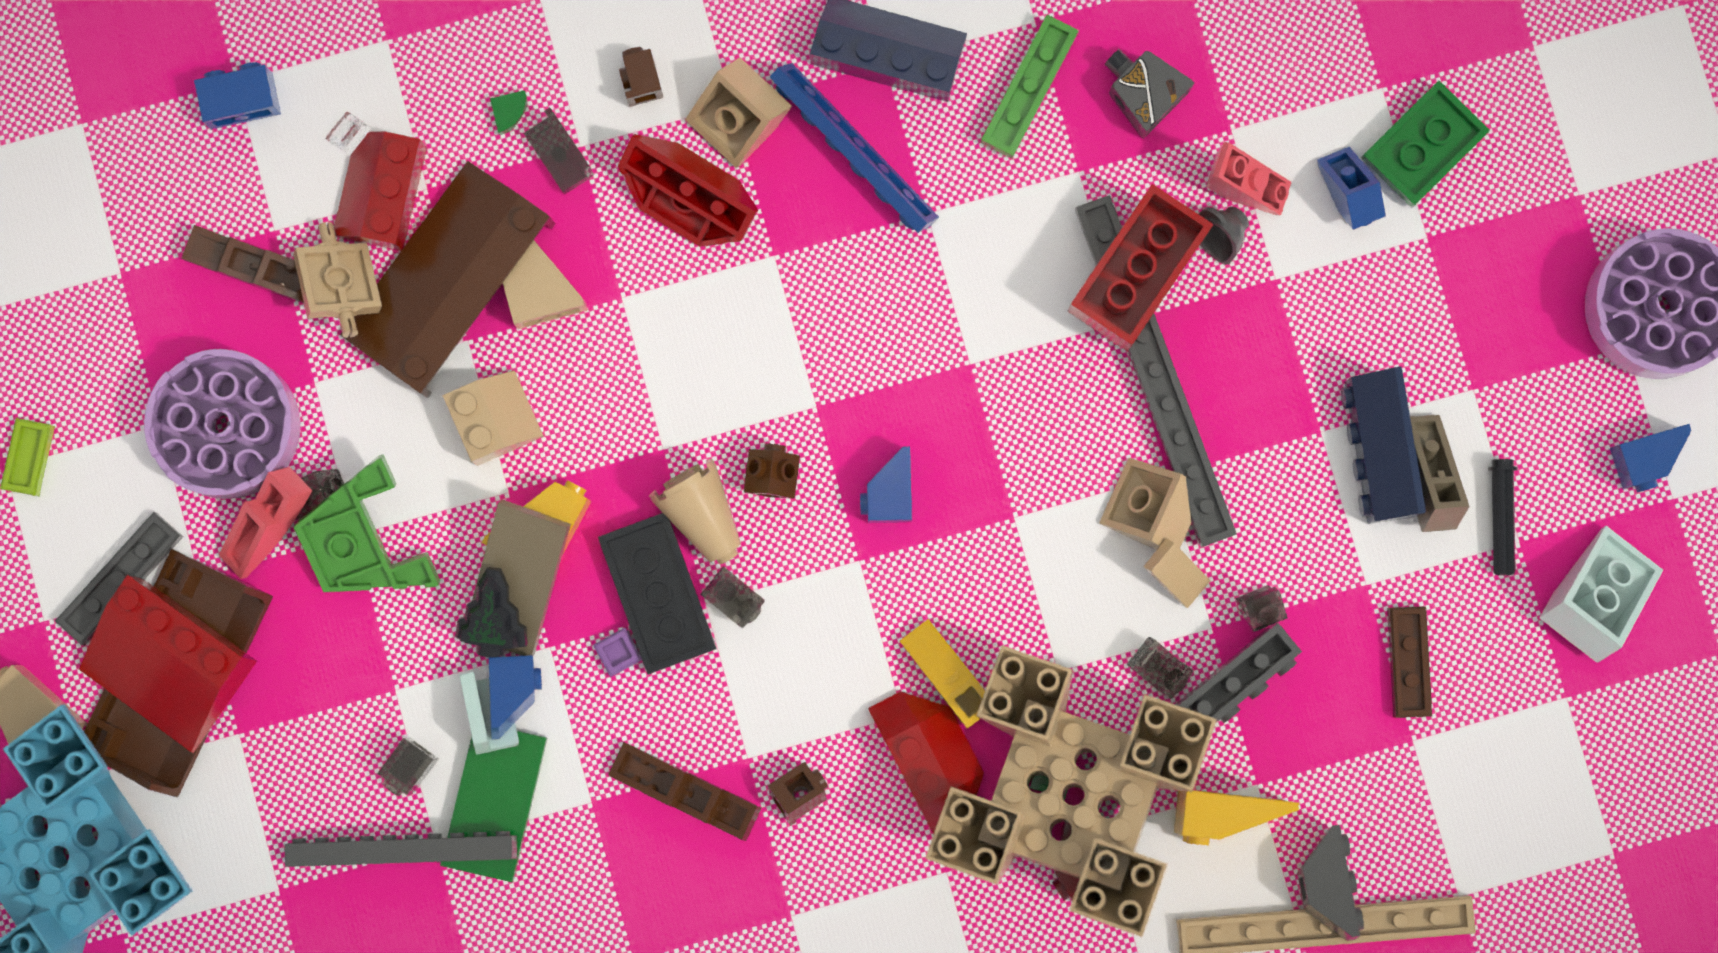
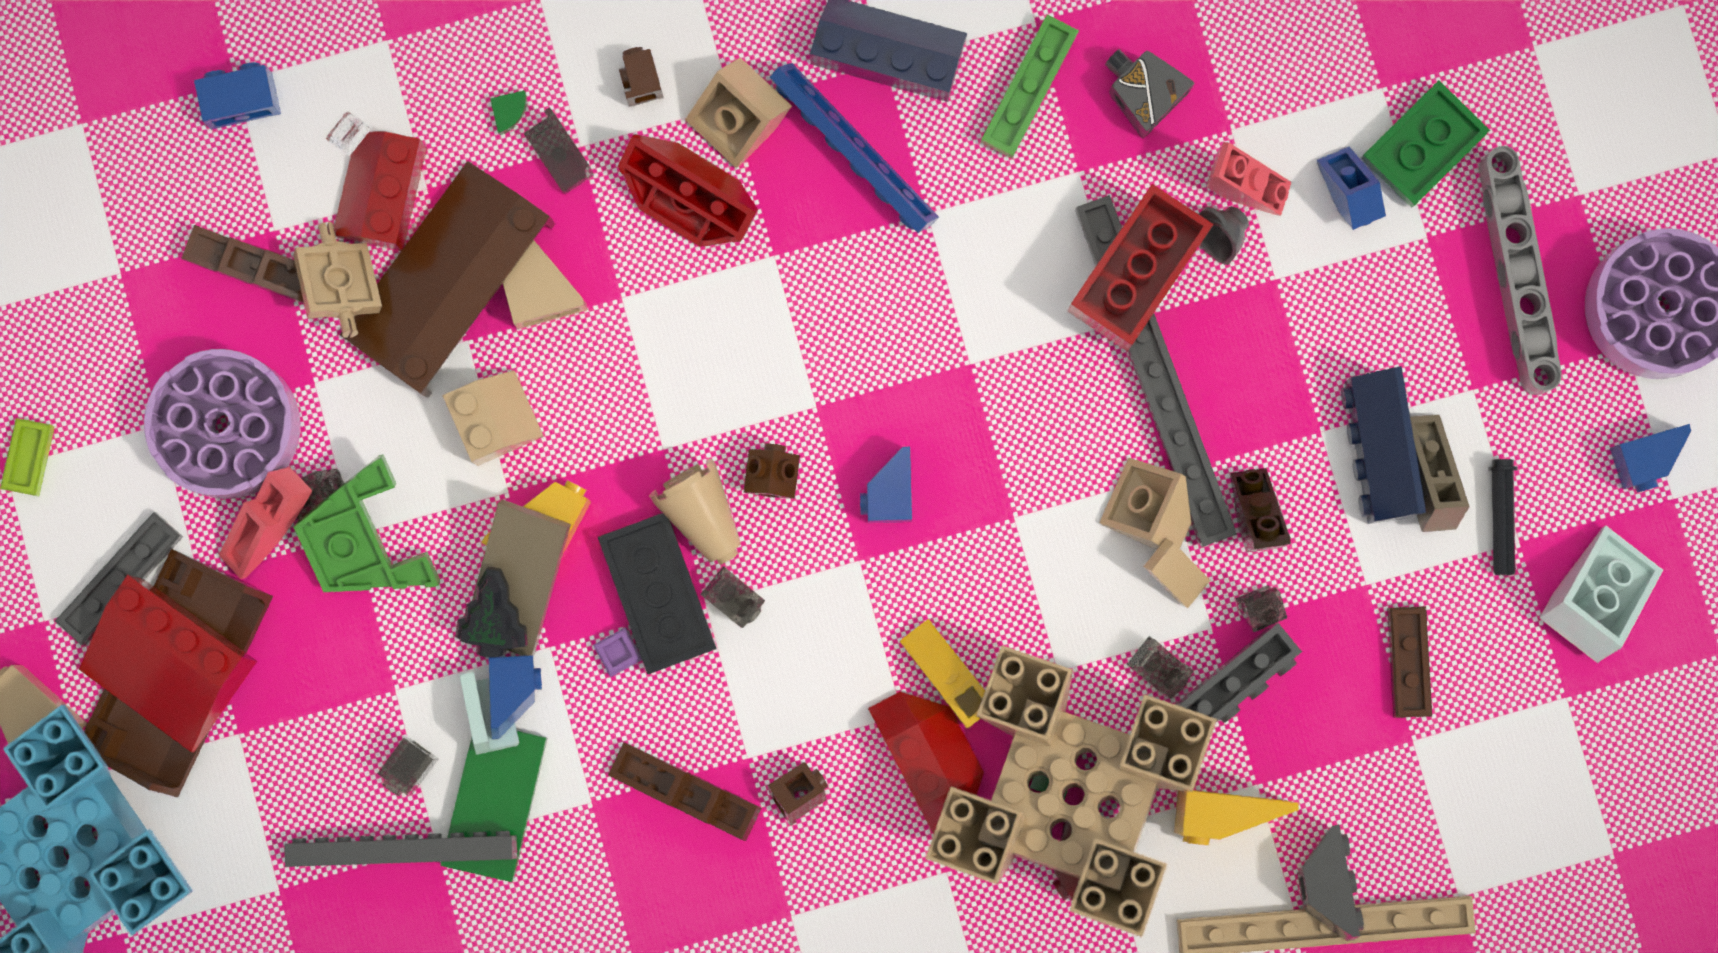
(1258, 511): none -> dark brown slope
(1520, 270): none -> light grey beam

